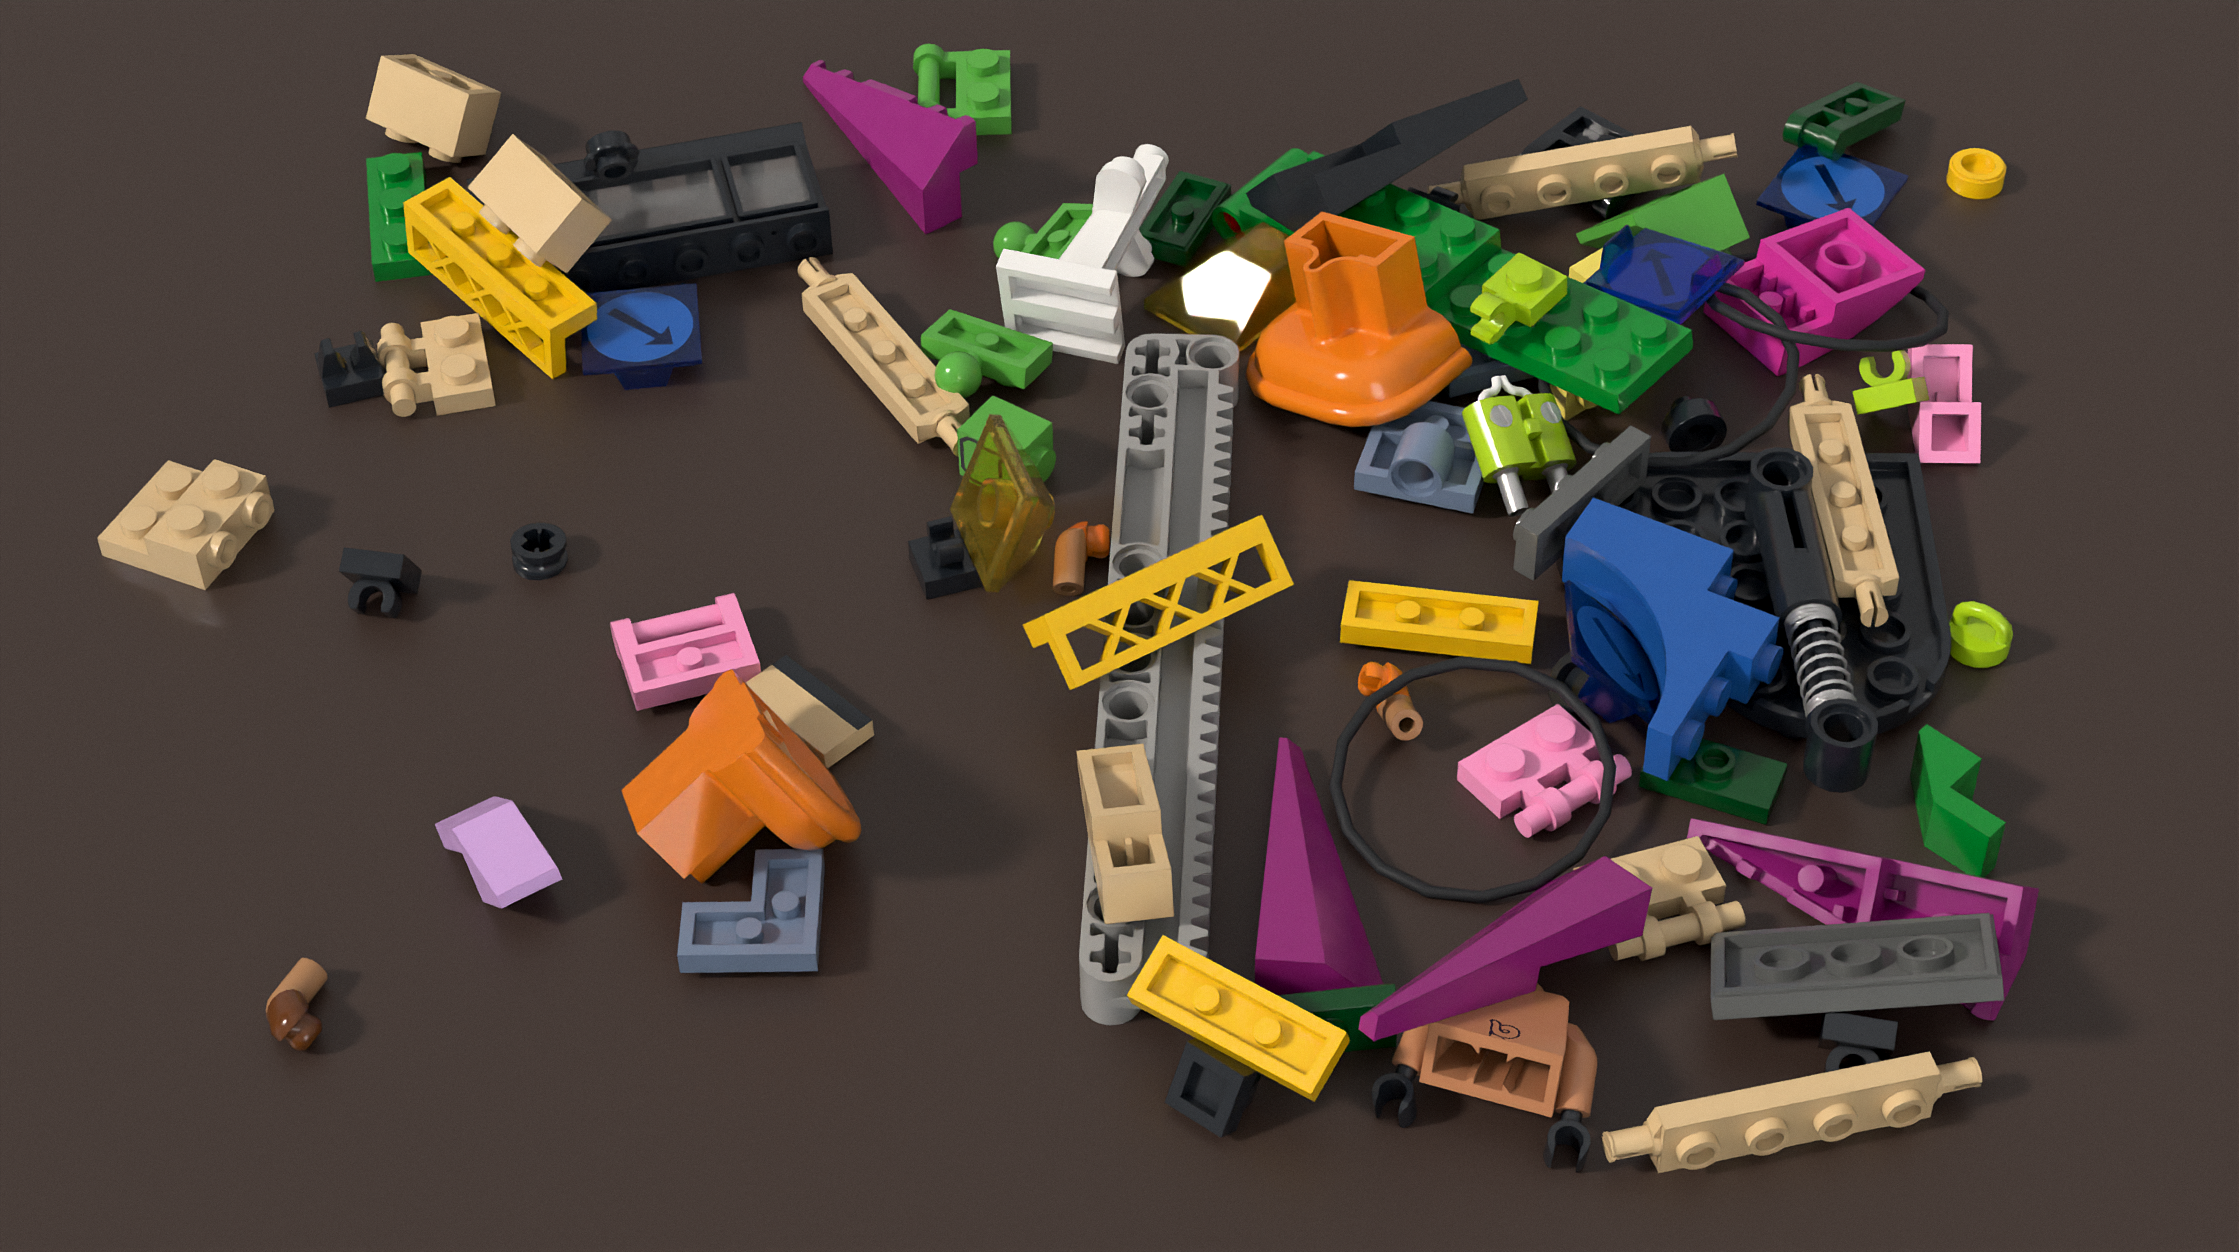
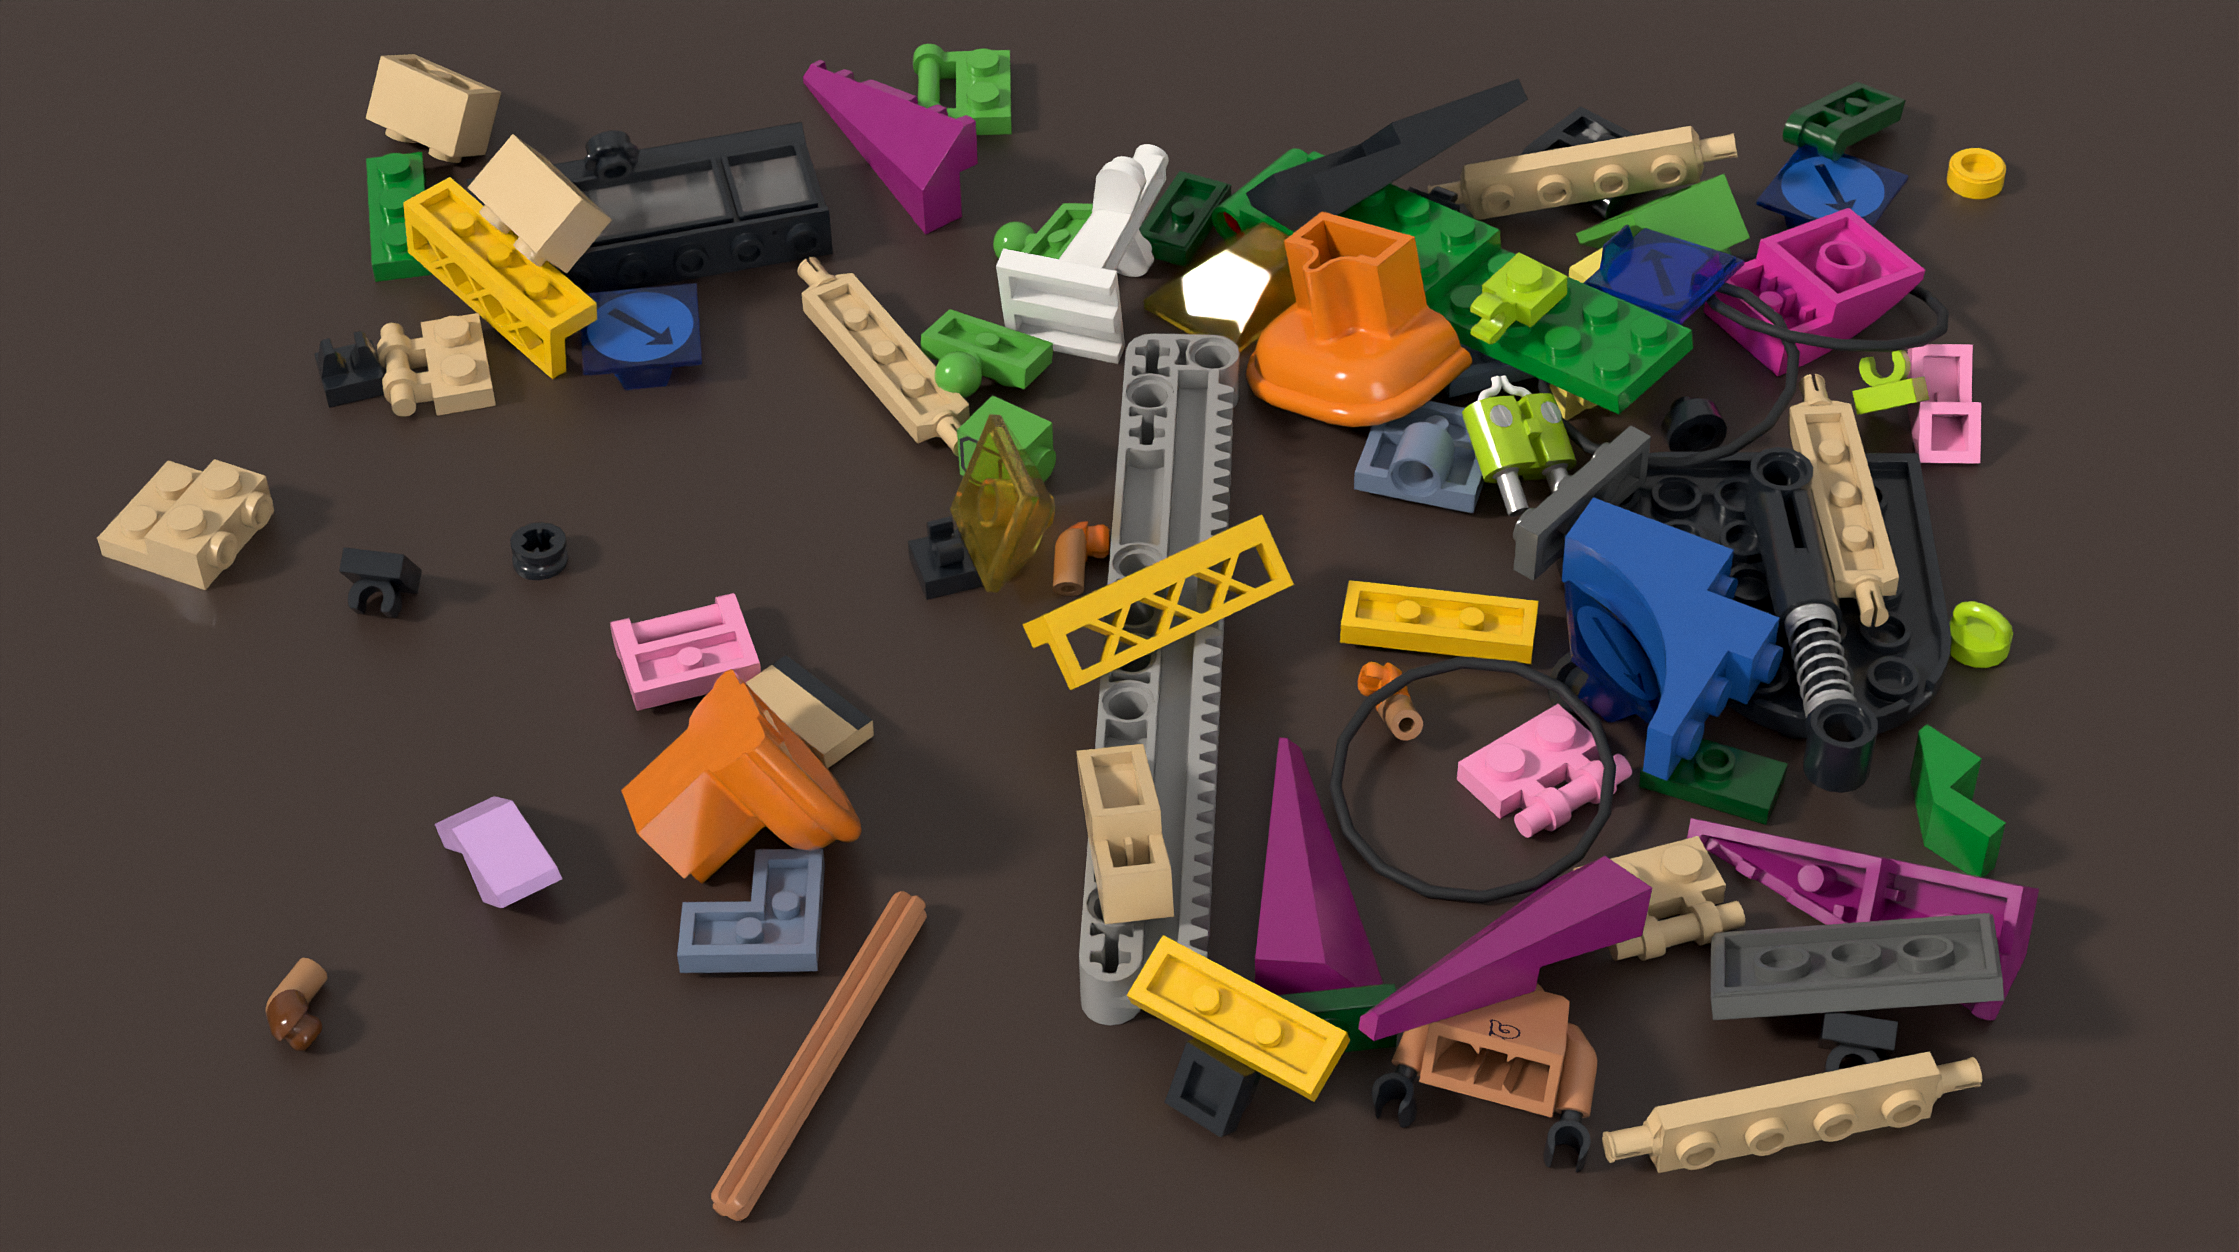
(818, 1057): none -> nougat axle

